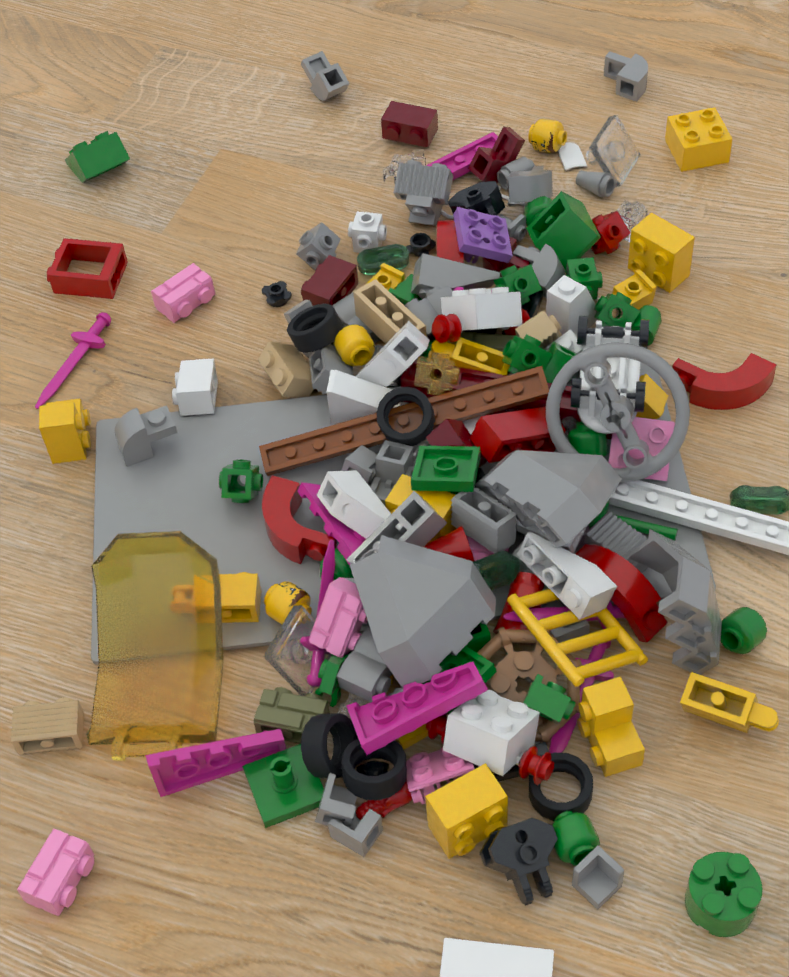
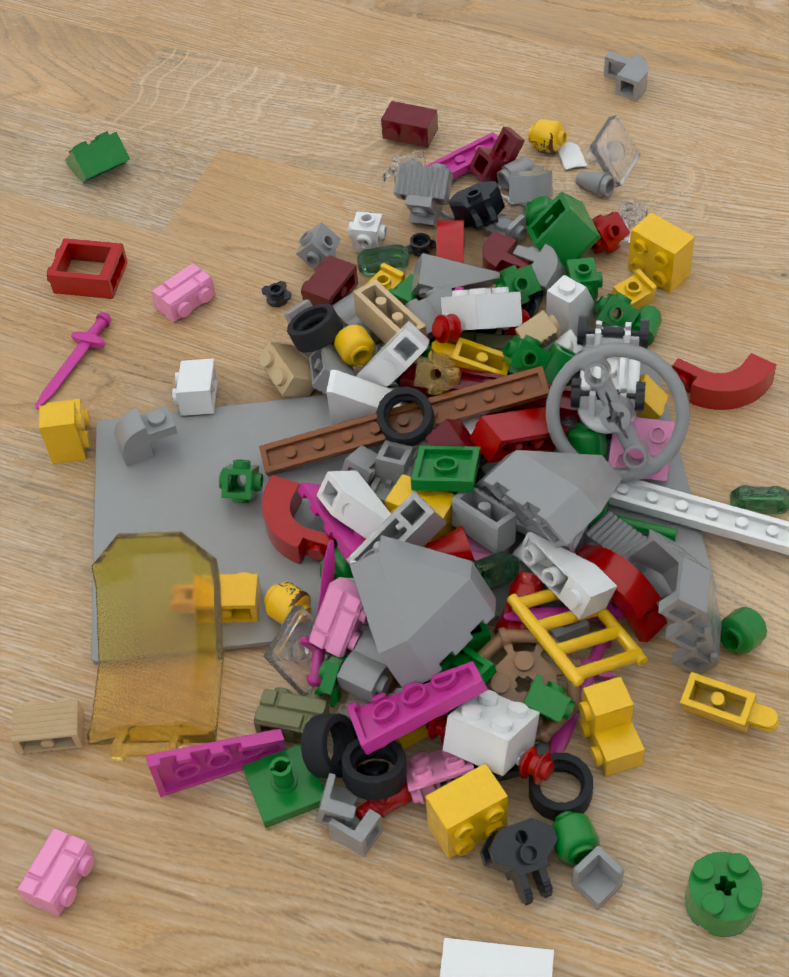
(325, 78): light grey brick -> none
(482, 235): medium lavender plate -> none
(698, 139): yellow brick -> none

